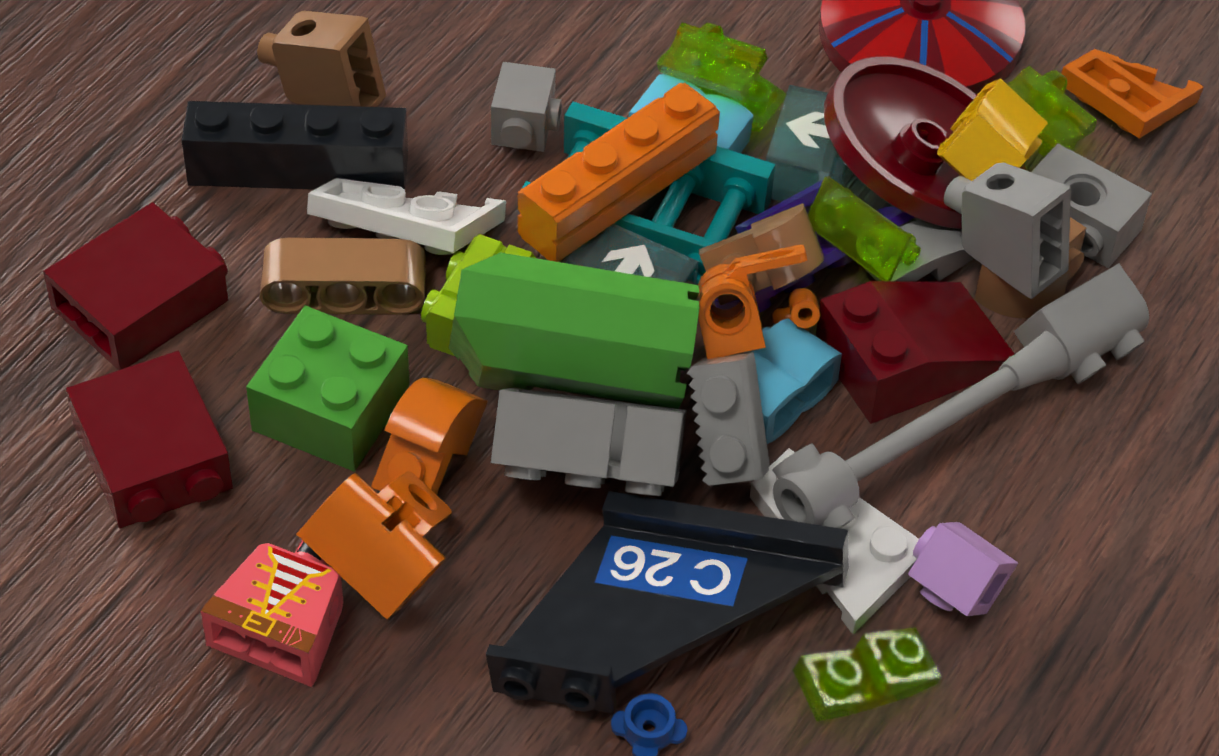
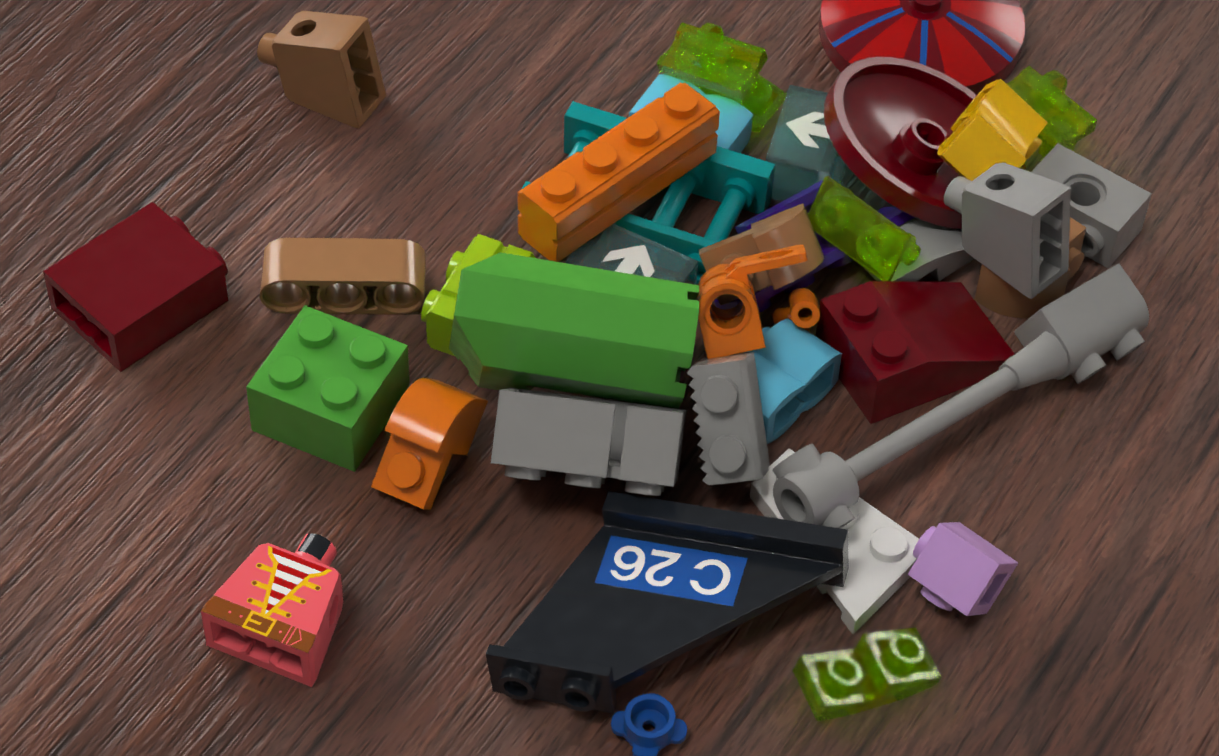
(149, 439): dark red brick -> none
(293, 145): black brick -> none
(379, 538): orange piece -> none
(424, 219): white wing -> none
(524, 107): light grey brick -> none
(1127, 91): orange wing -> none

